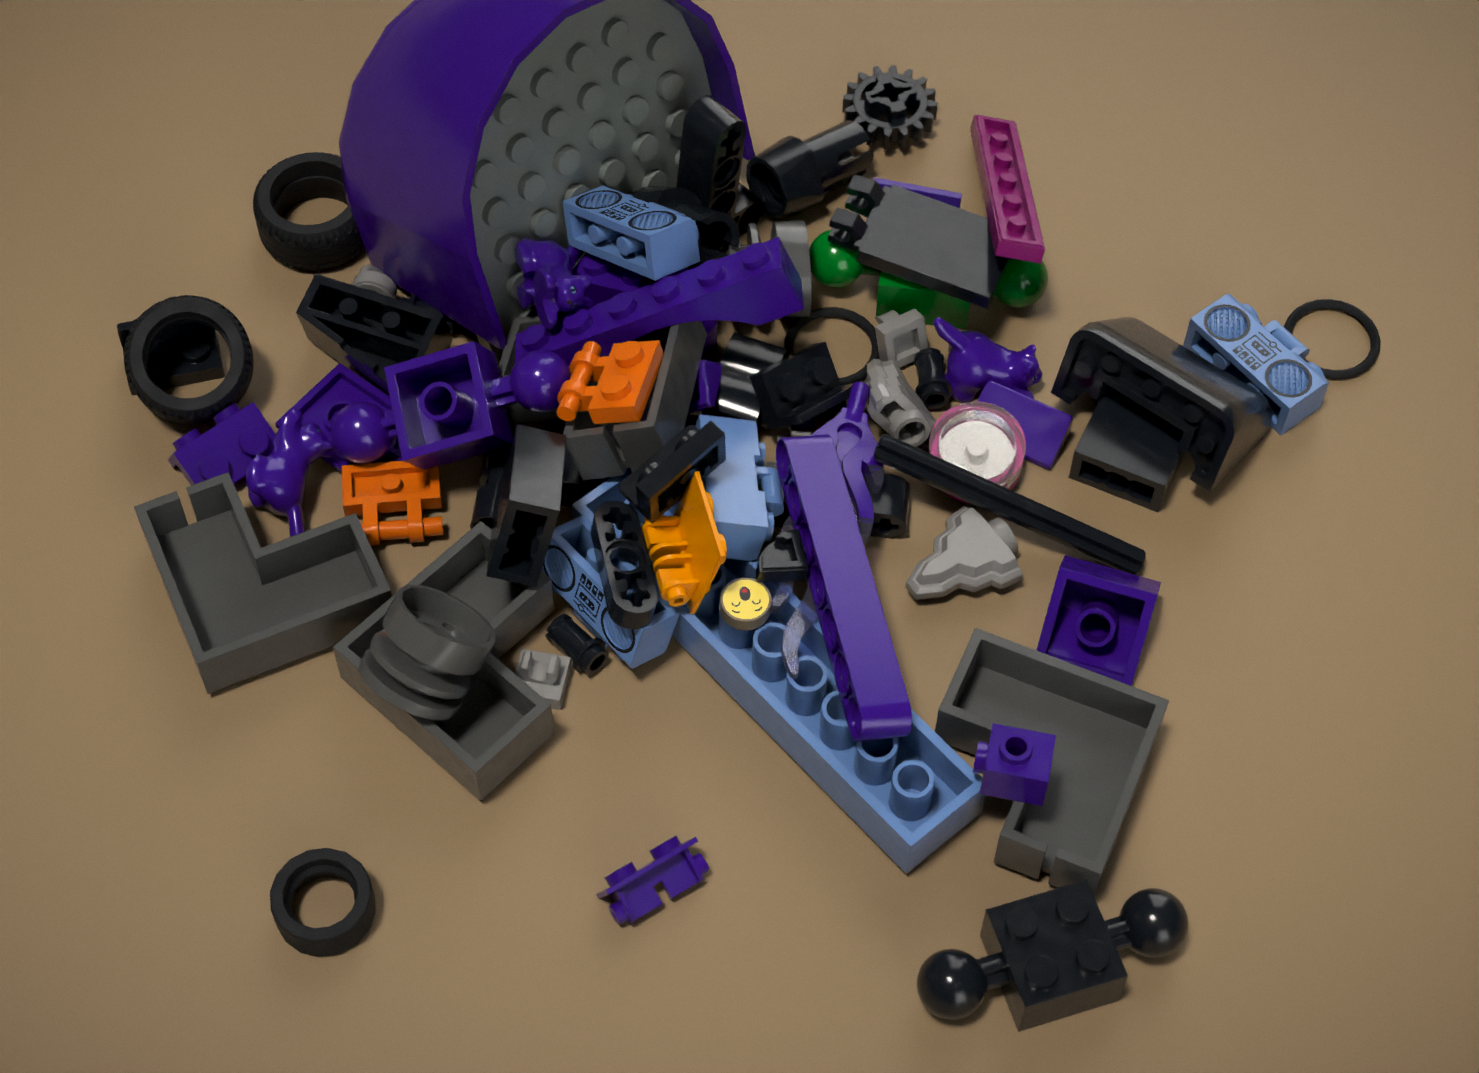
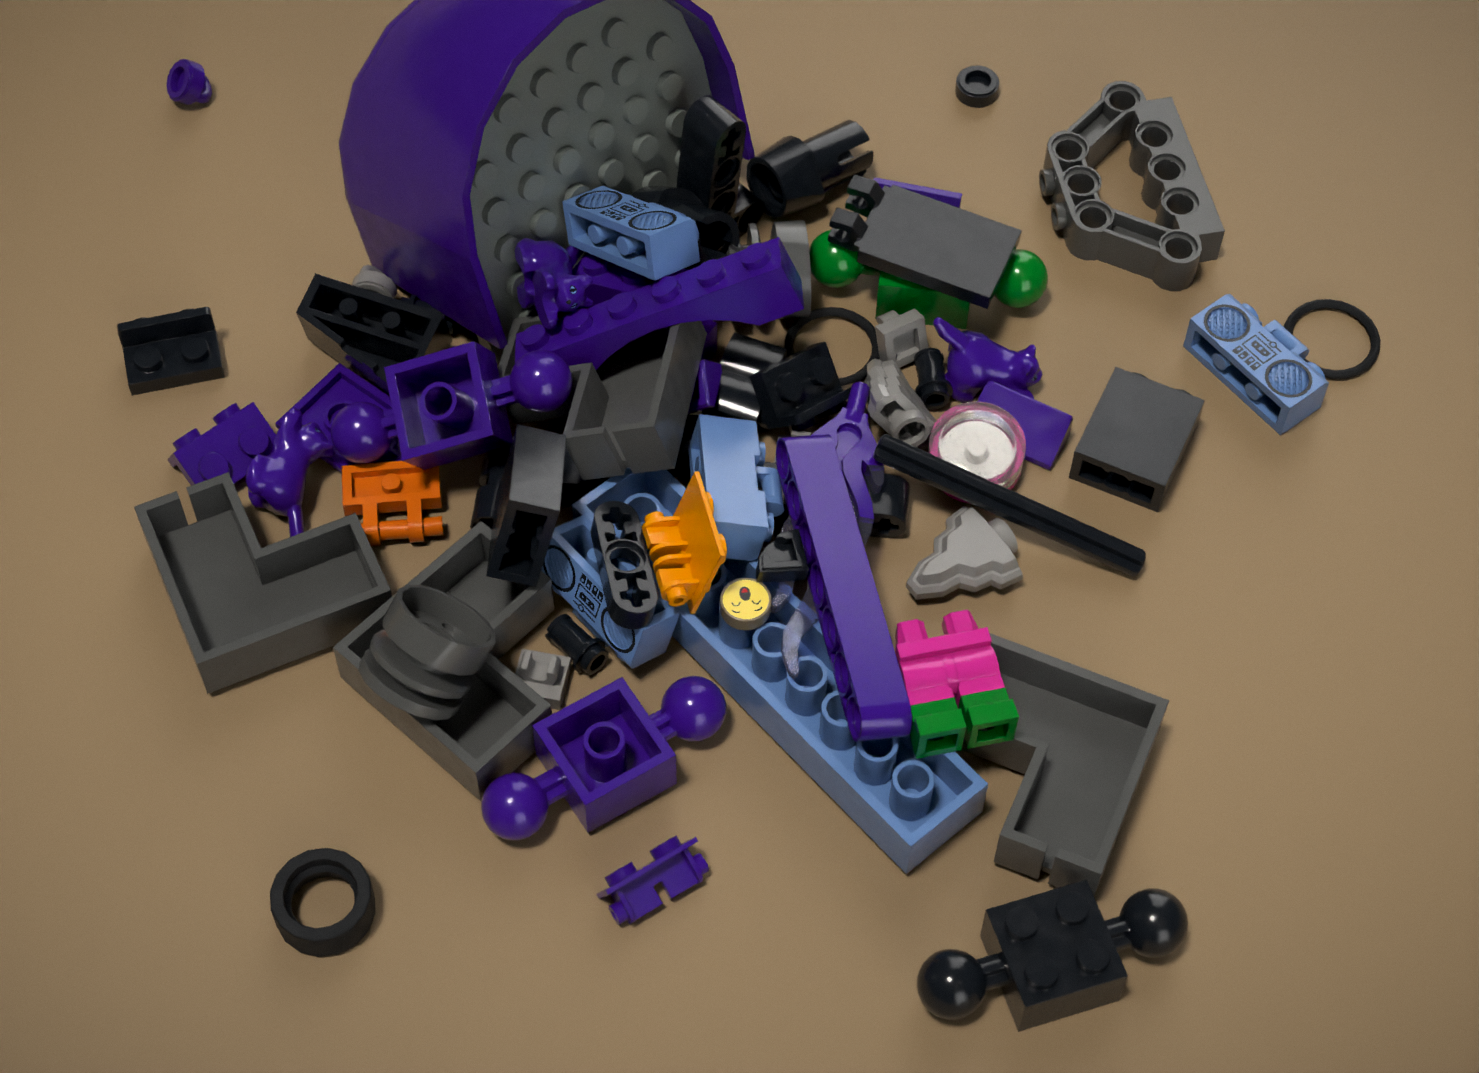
(178, 311): black tyre -> none
(188, 83): none -> dark purple tile
(299, 245): black tyre -> none
(603, 756): none -> dark purple brick
(622, 378): orange plate -> none
(667, 473): black bracket -> none
(891, 106): black gear -> none
(953, 686): none -> hips
(977, 86): none -> black tile
(1006, 189): magenta tile -> none
(1015, 764): dark purple brick -> none
(1098, 618): dark purple slope -> none
(1173, 186): none -> dark grey brick
(1212, 408): black windscreen -> none

